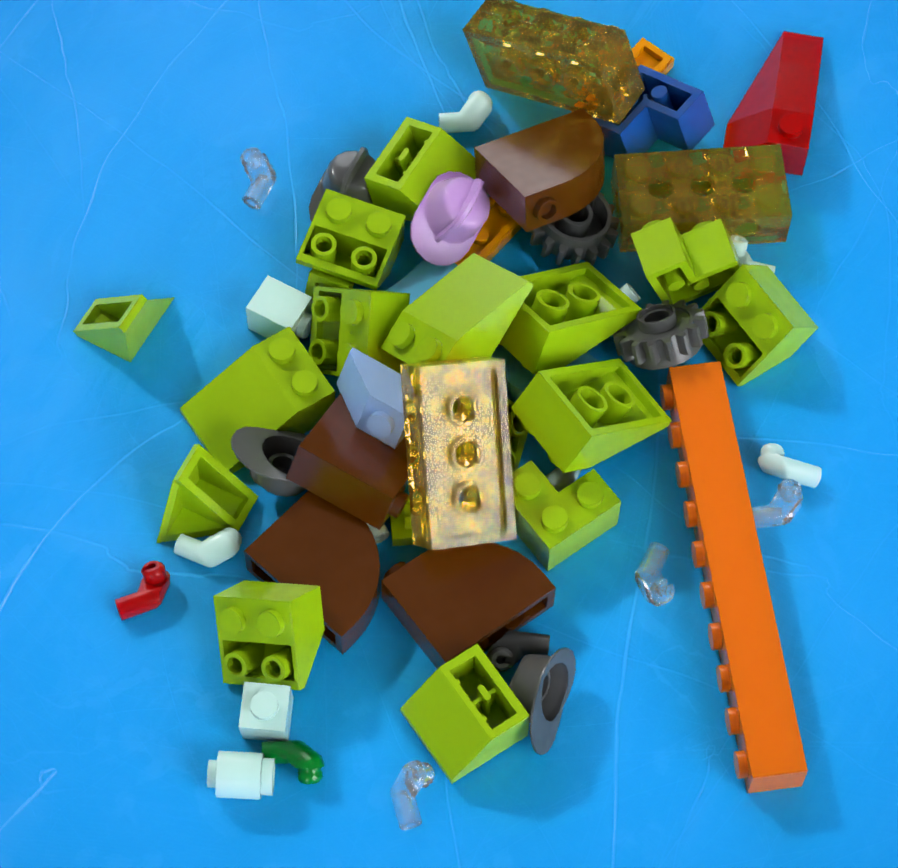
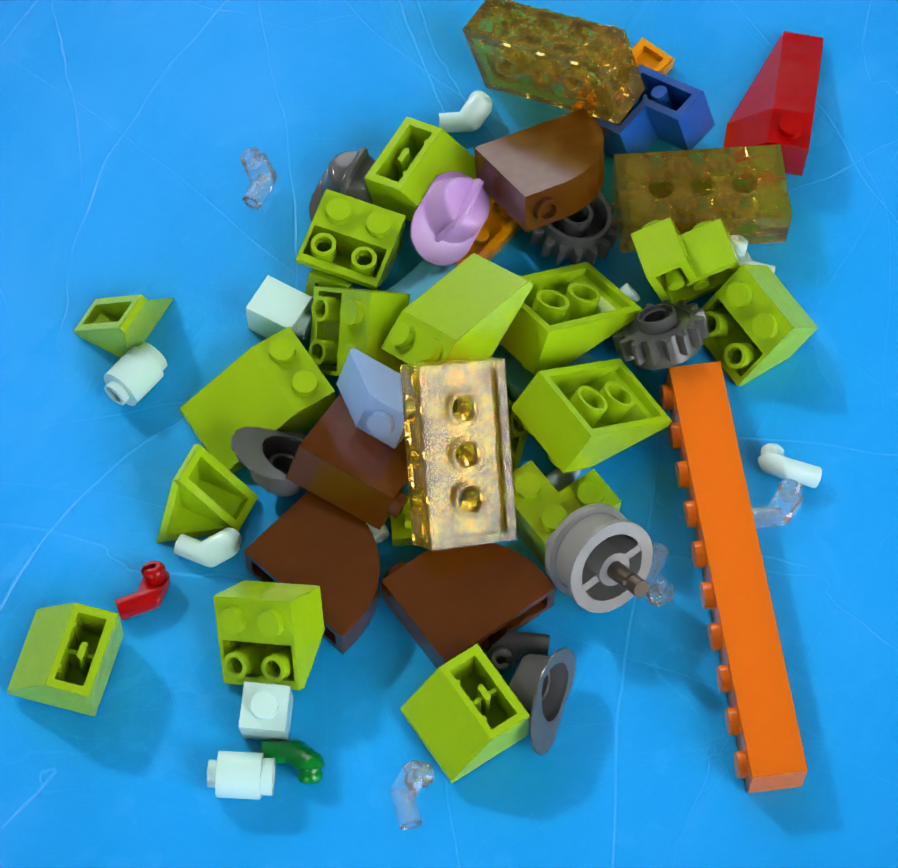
(68, 657): none -> lime slope
(135, 374): none -> light aqua brick
(599, 558): none -> light grey wheel

